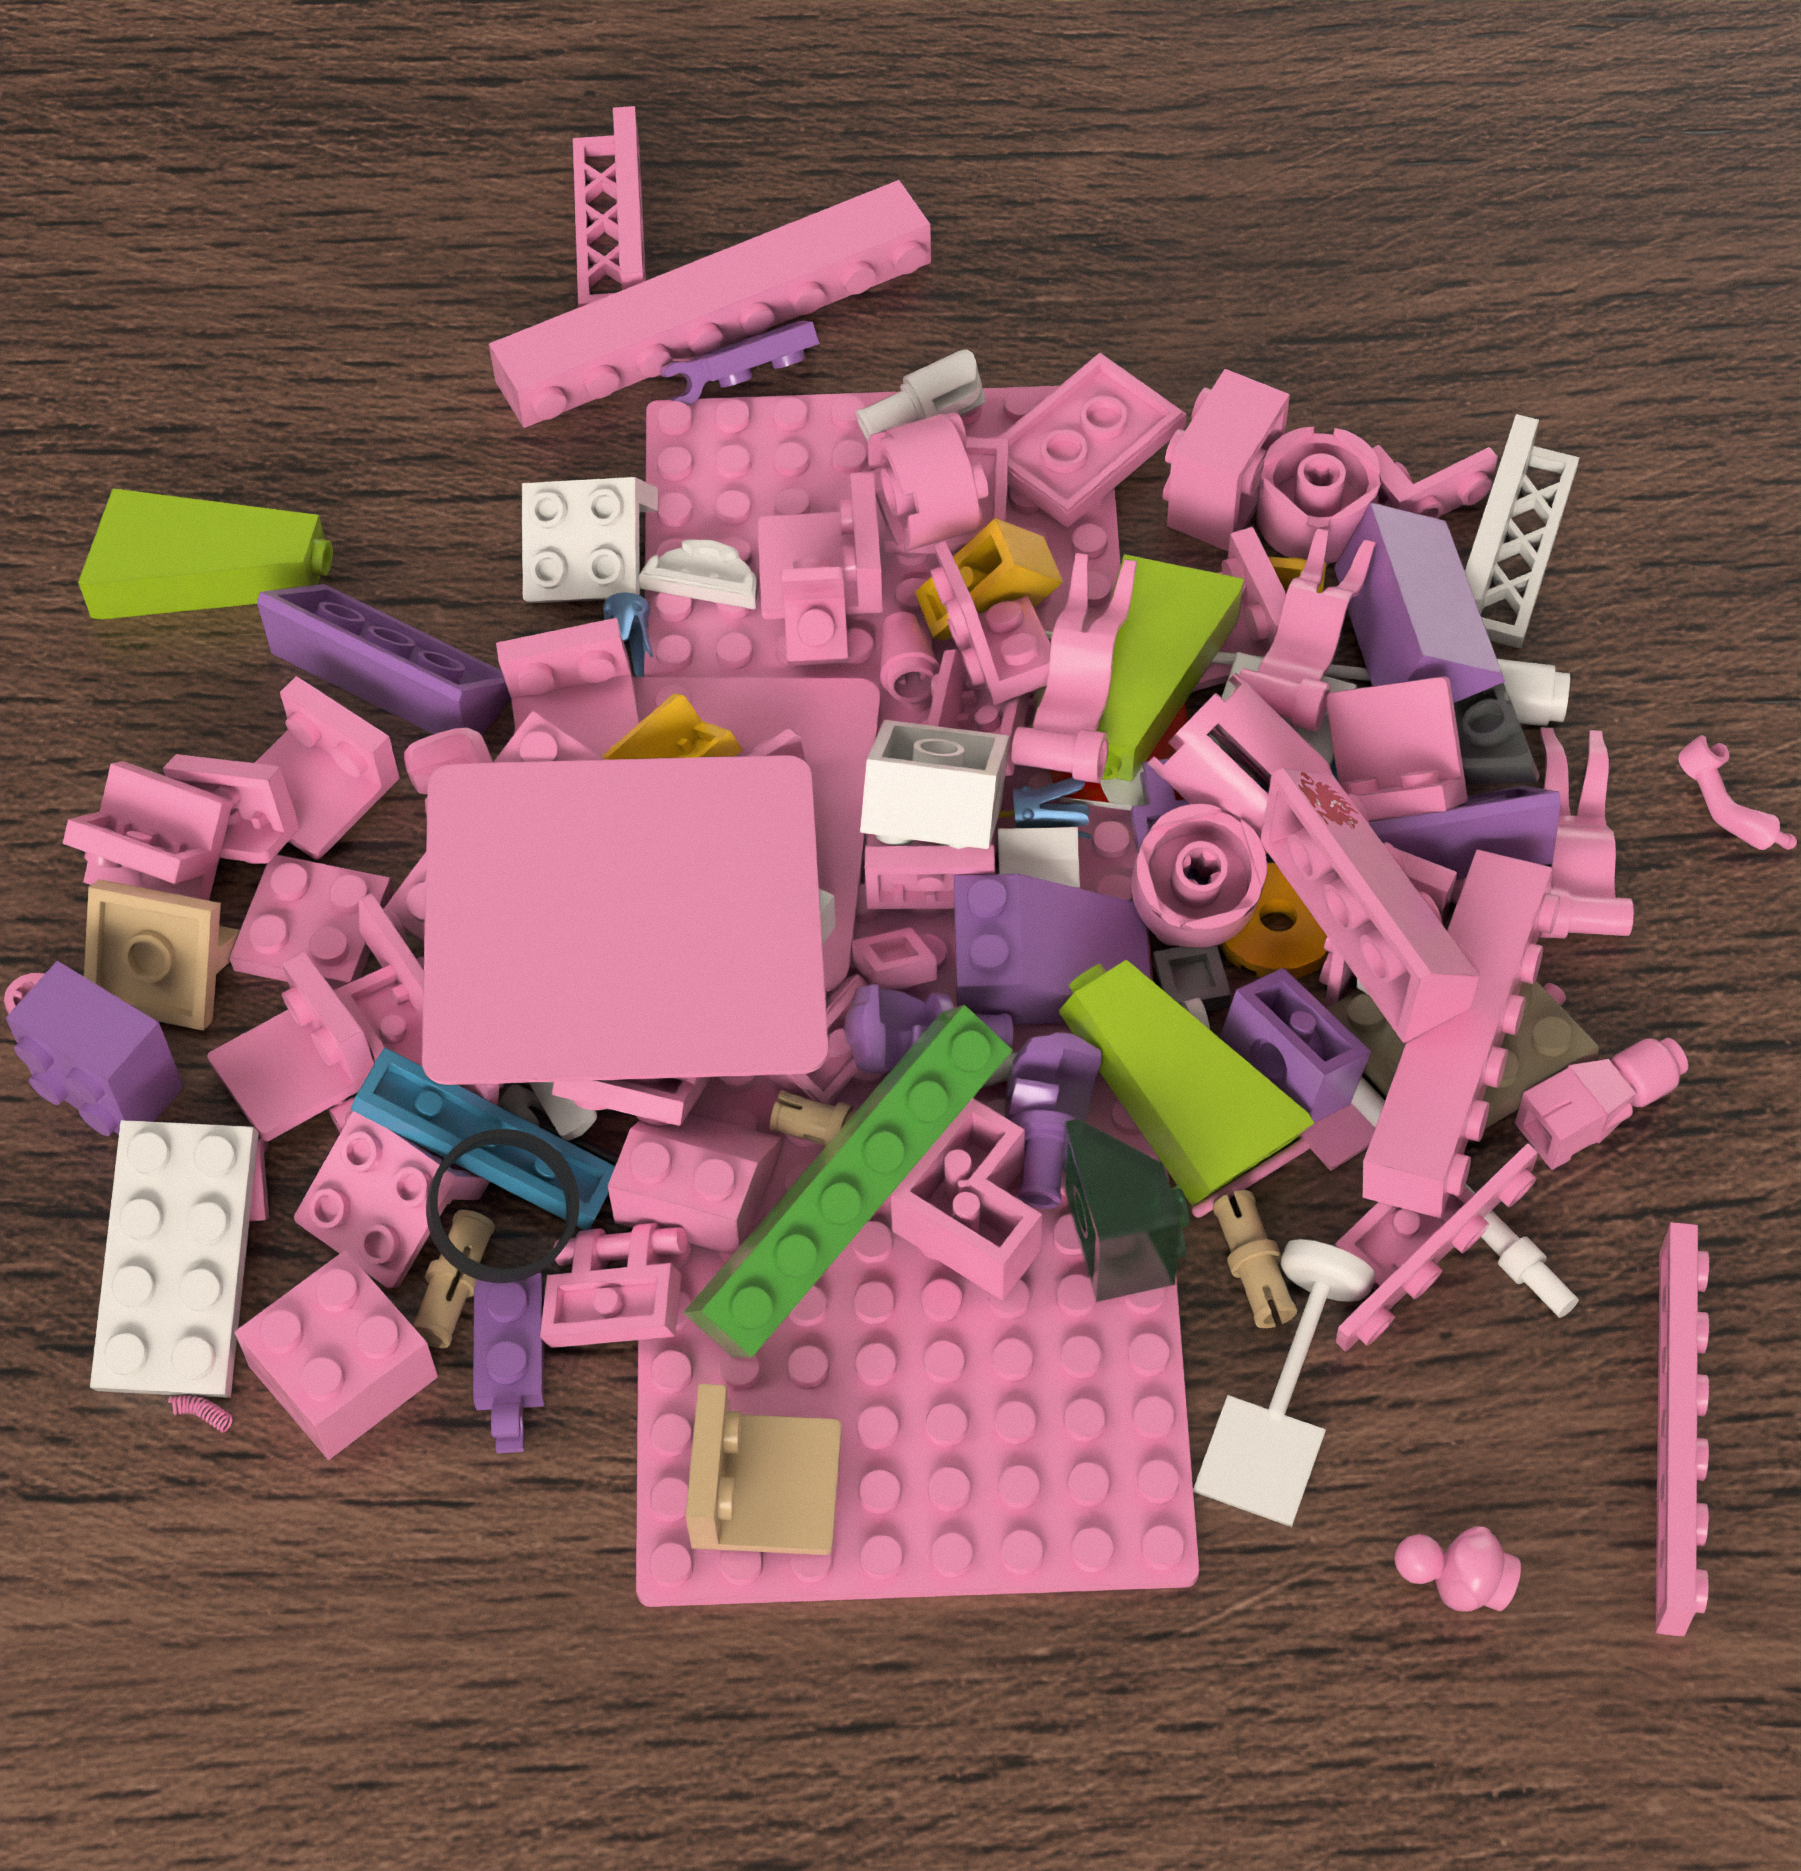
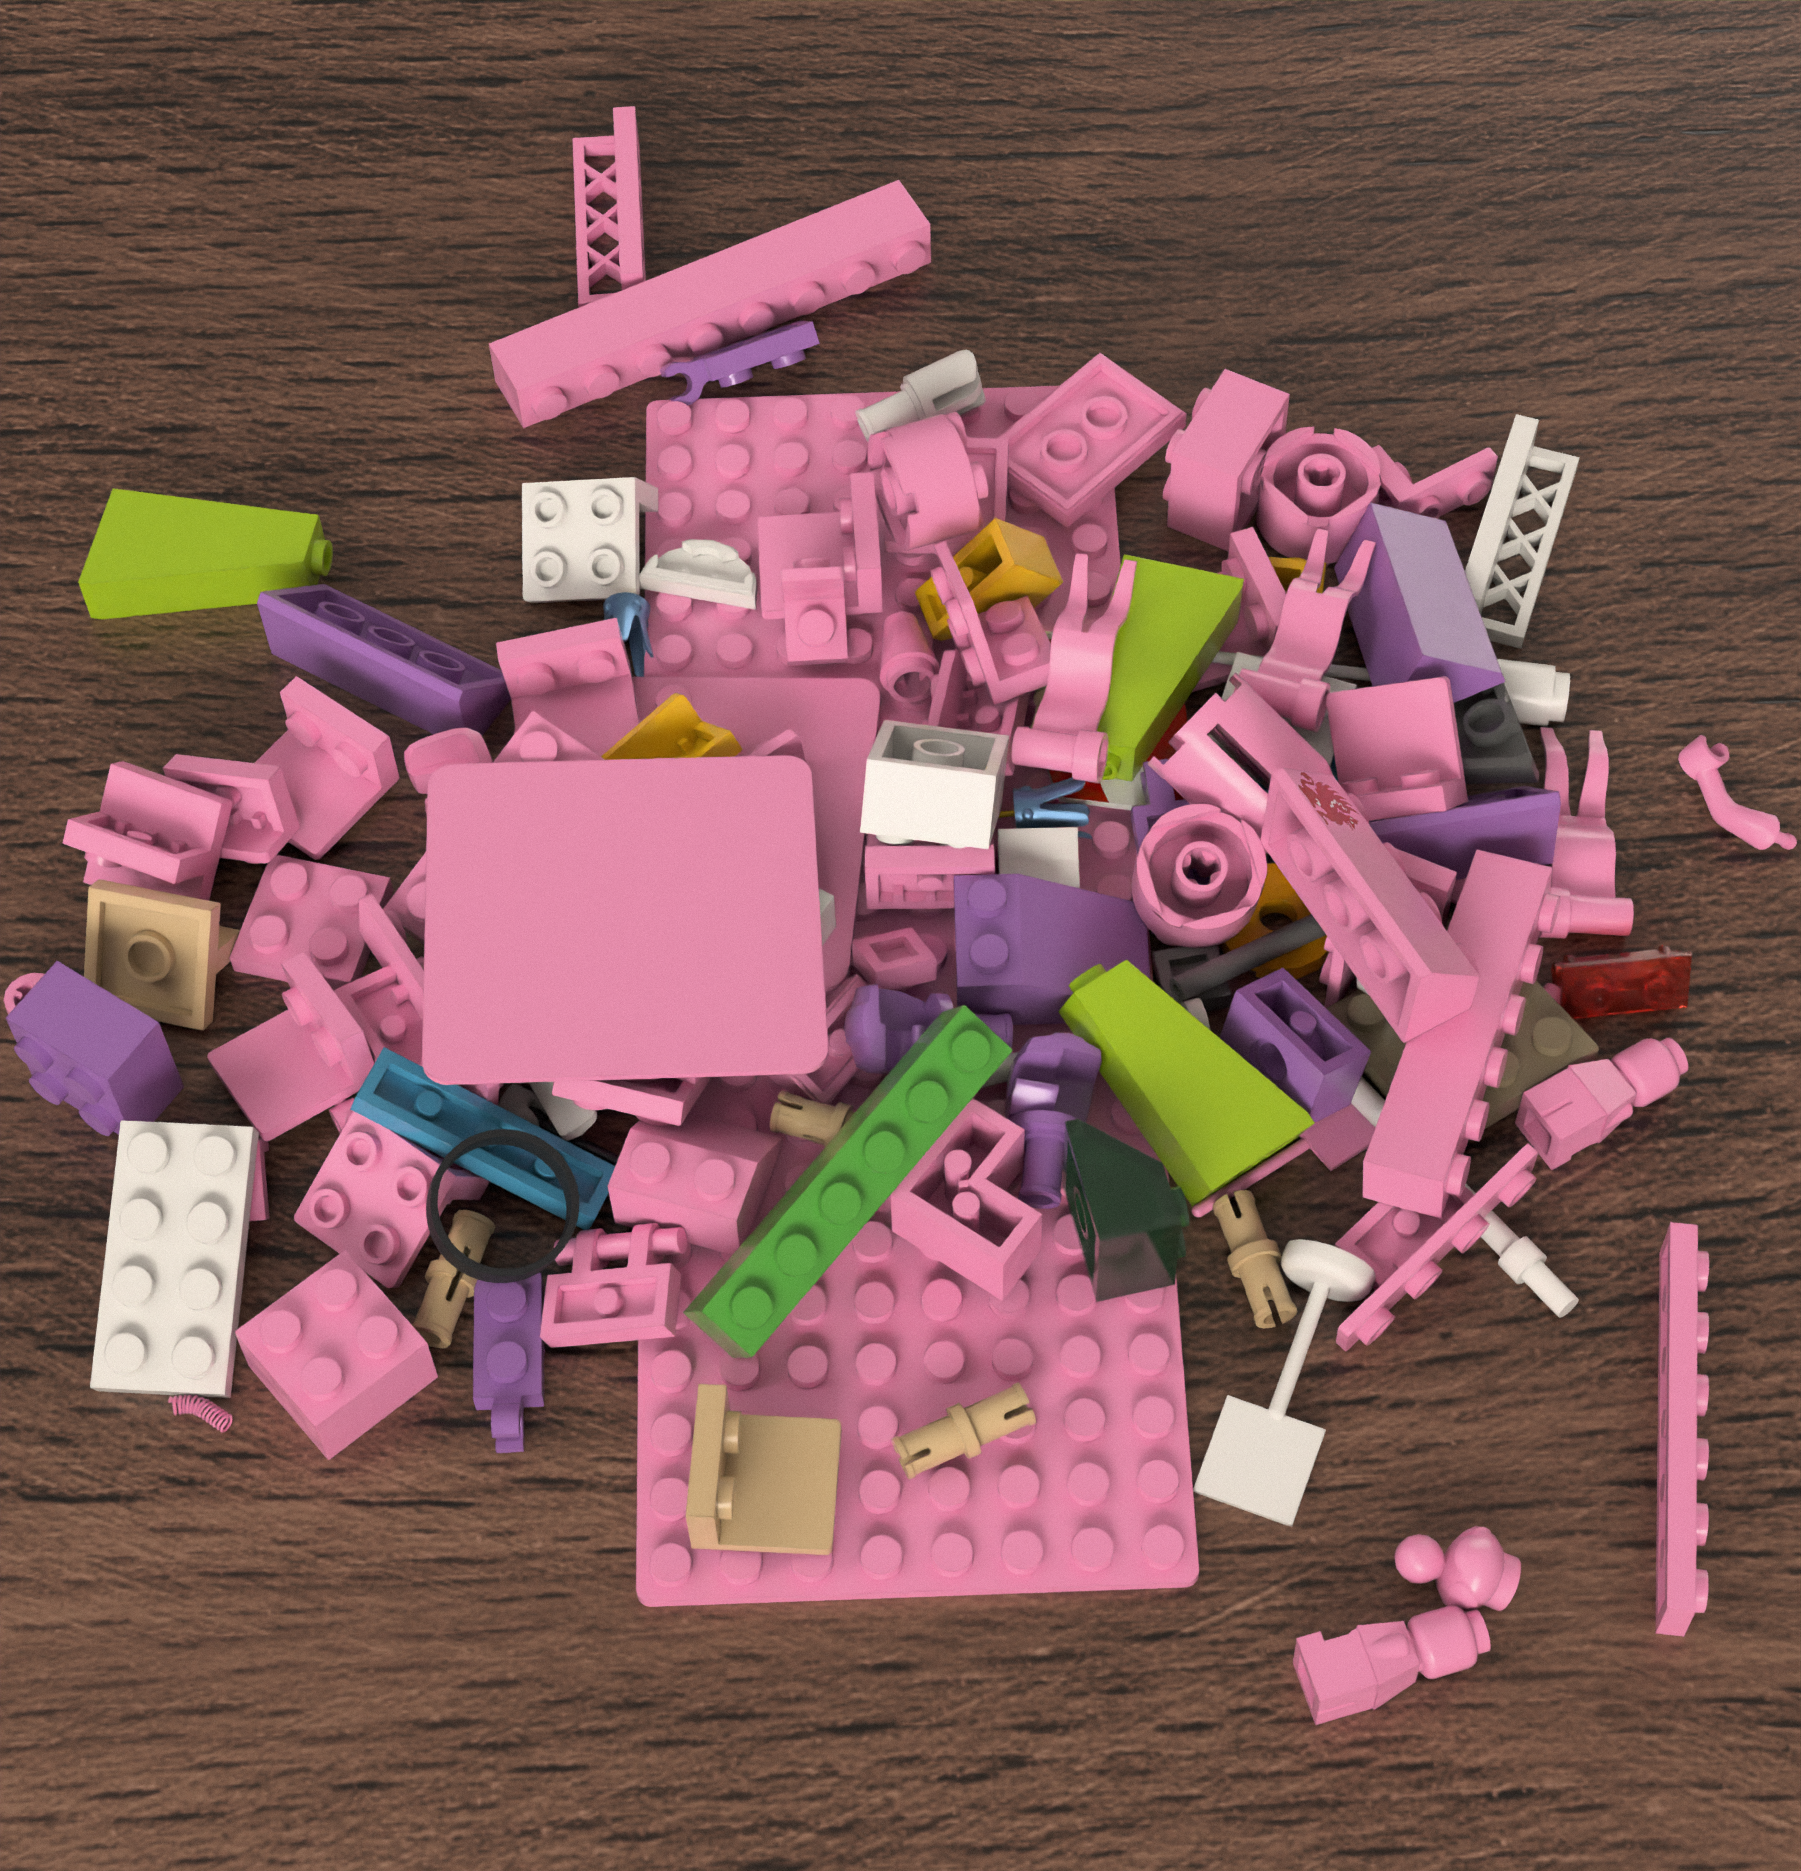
(963, 1430): none -> tan pin
(1245, 958): none -> dark grey piece
(1384, 1659): none -> bright pink piece
(1623, 985): none -> clear red hinge

